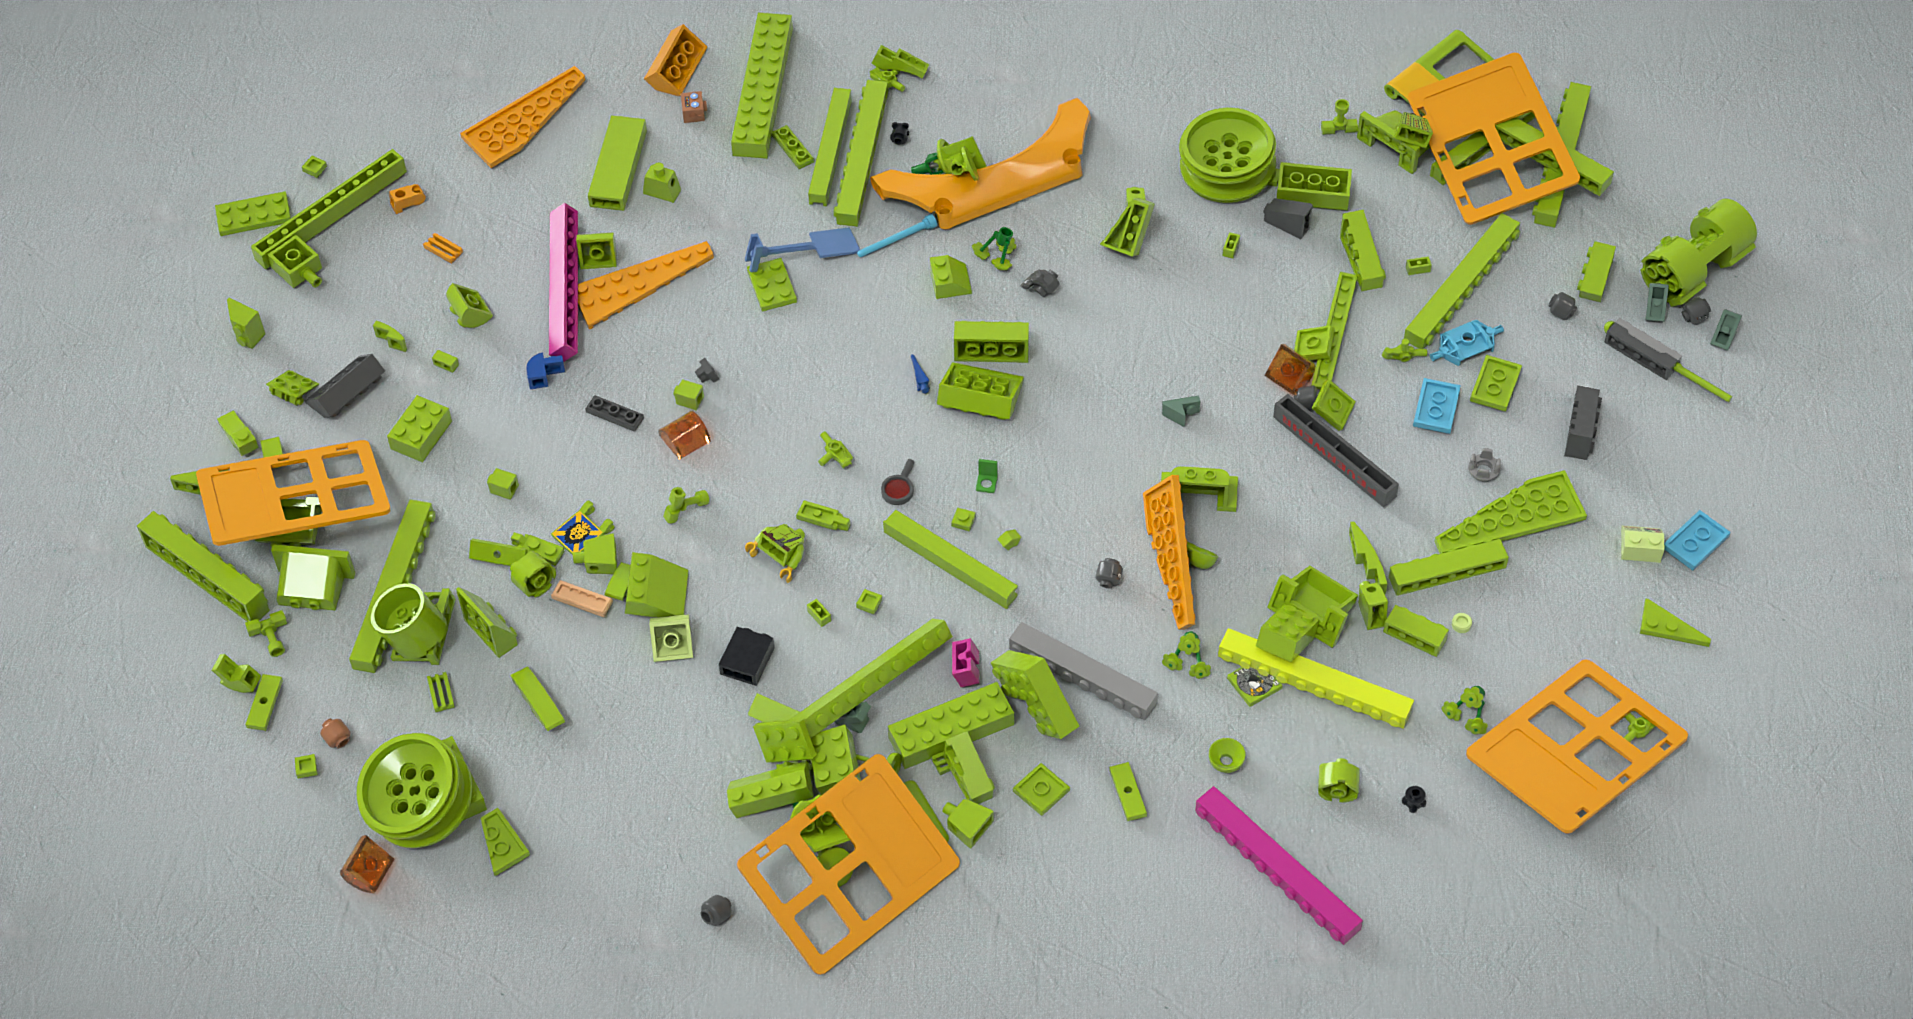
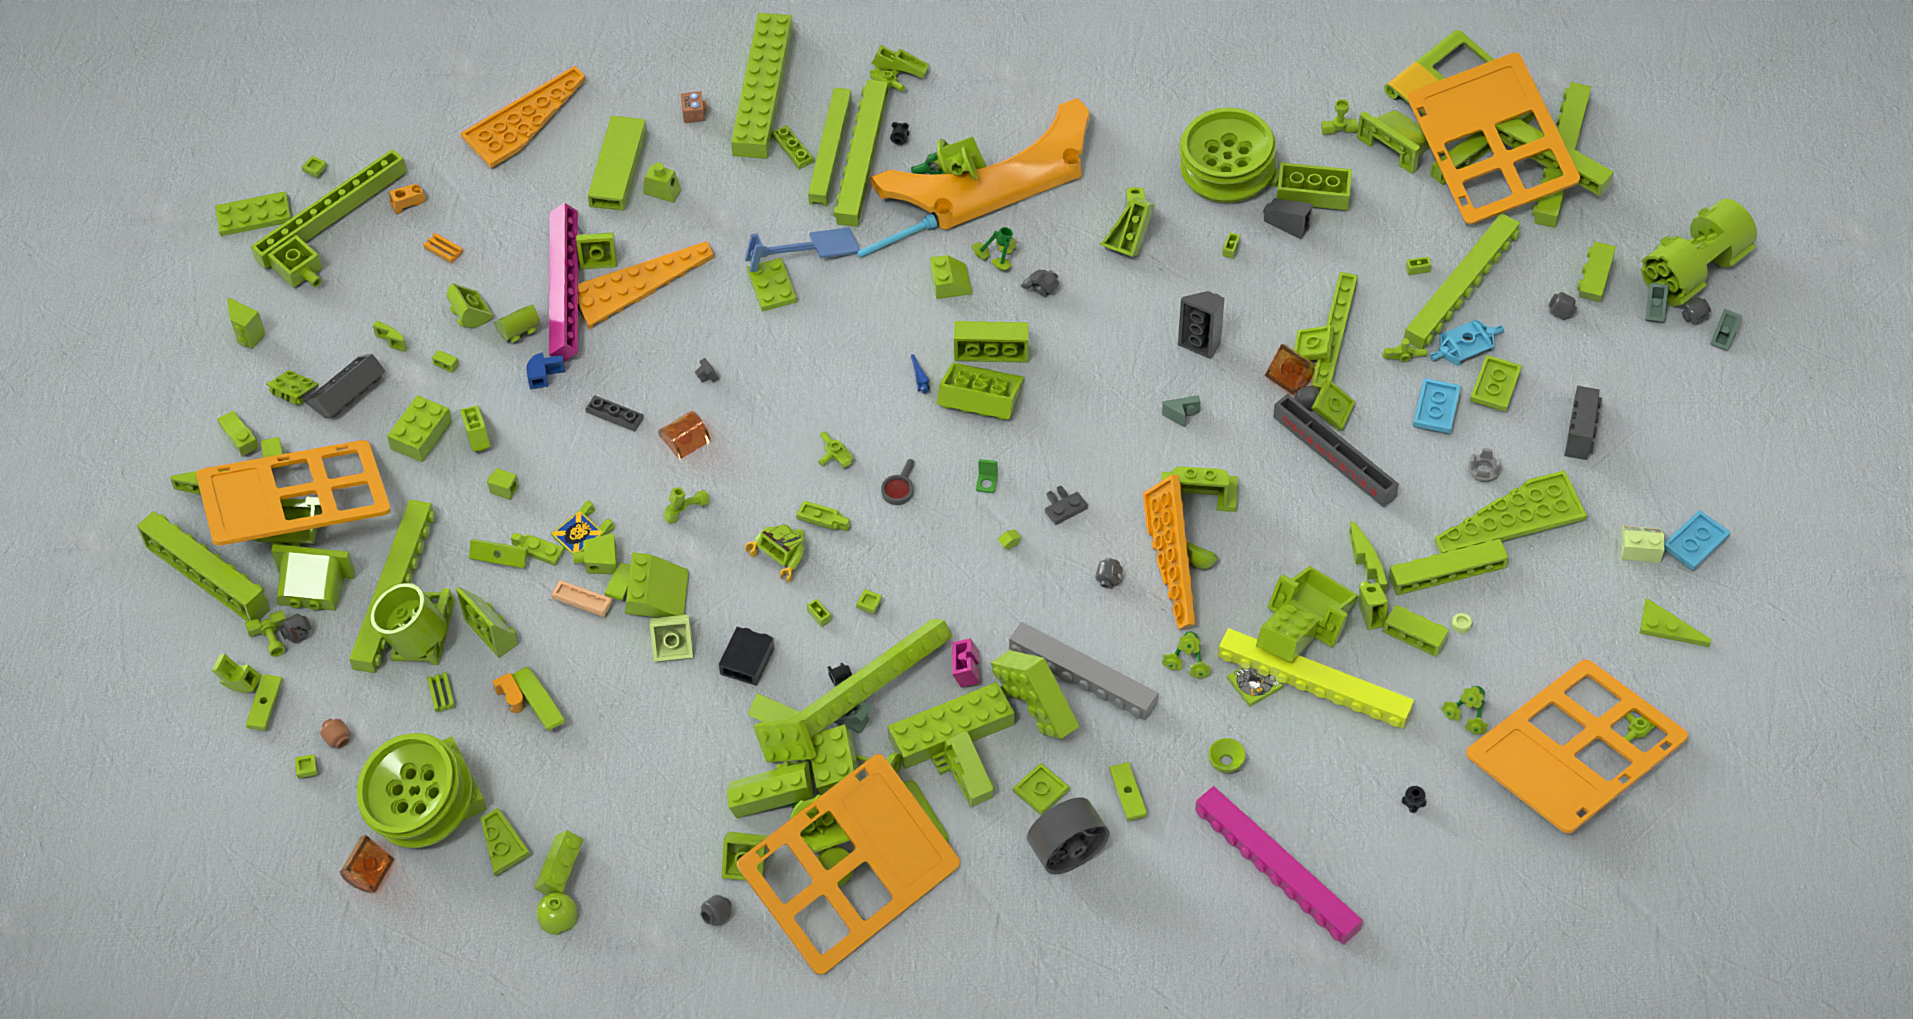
(295, 628): none -> dark grey head
(475, 428): none -> lime slope
(507, 686): none -> light orange leg
(517, 323): none -> lime brick
(532, 574): lime brick -> none
(556, 913): none -> lime cylinder
(559, 863): none -> lime brick
(676, 61): light orange slope -> none
(688, 394): lime brick -> none
(734, 847): none -> lime slope
(839, 673): none -> black brick
(950, 559): lime tile -> none
(963, 519): lime plate -> none
(968, 820): lime torso -> none
(1066, 507): none -> dark grey hinge
(1068, 835): none -> dark grey wheel
(1201, 323): none -> dark grey slope
(1338, 781): lime brick -> none
(1361, 250): lime wedge -> none
(1413, 130): lime torso -> none
(1652, 354): piece -> none

